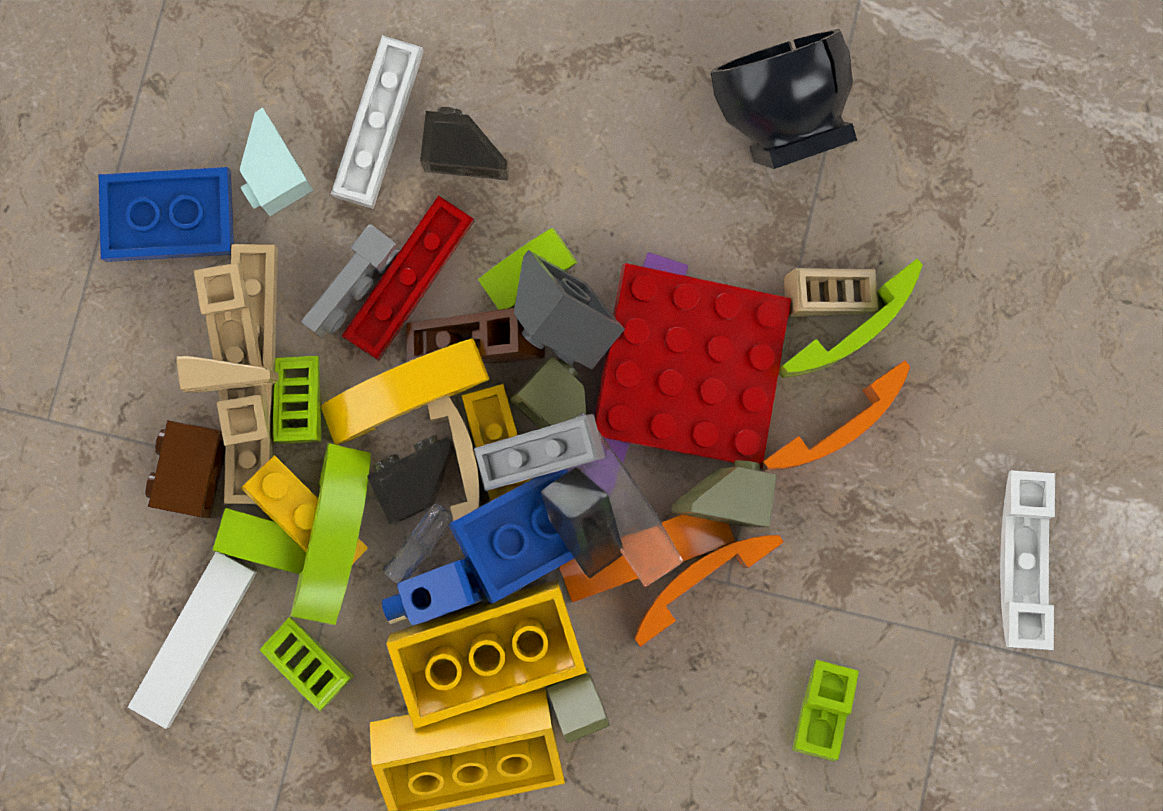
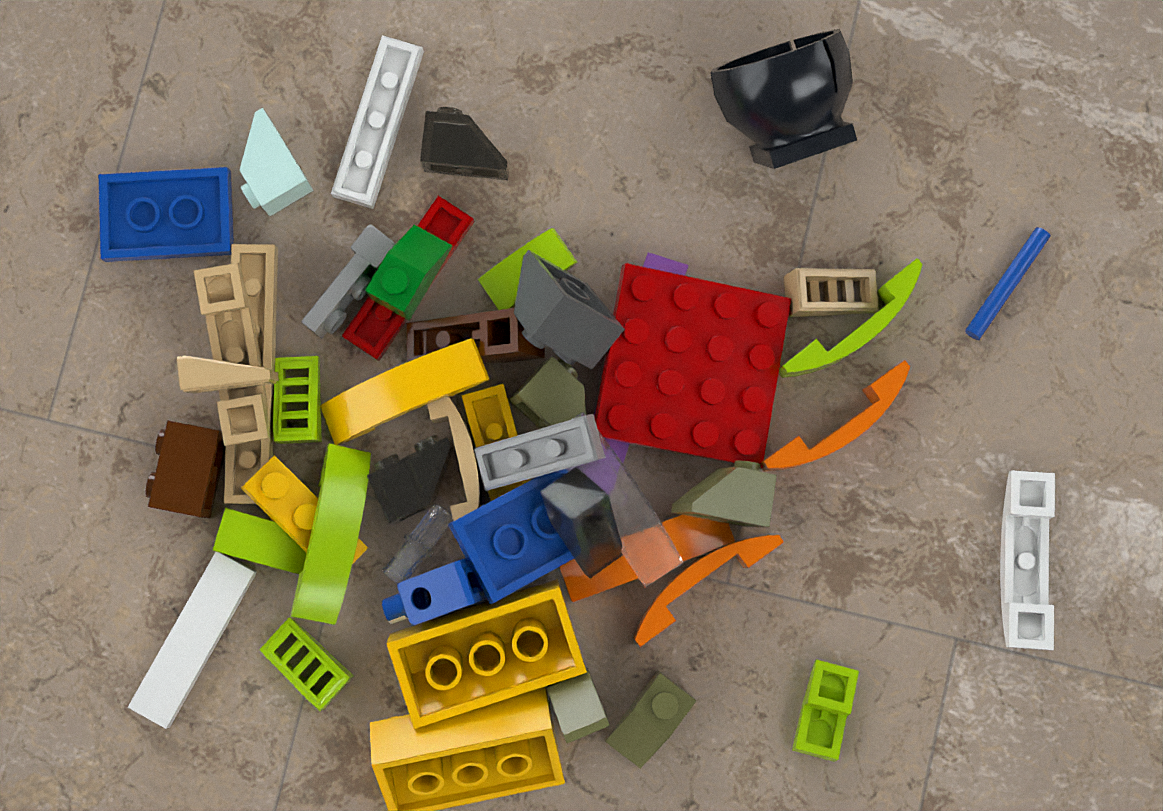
(408, 271): none -> green slope
(650, 719): none -> olive slope
(1007, 283): none -> blue bar

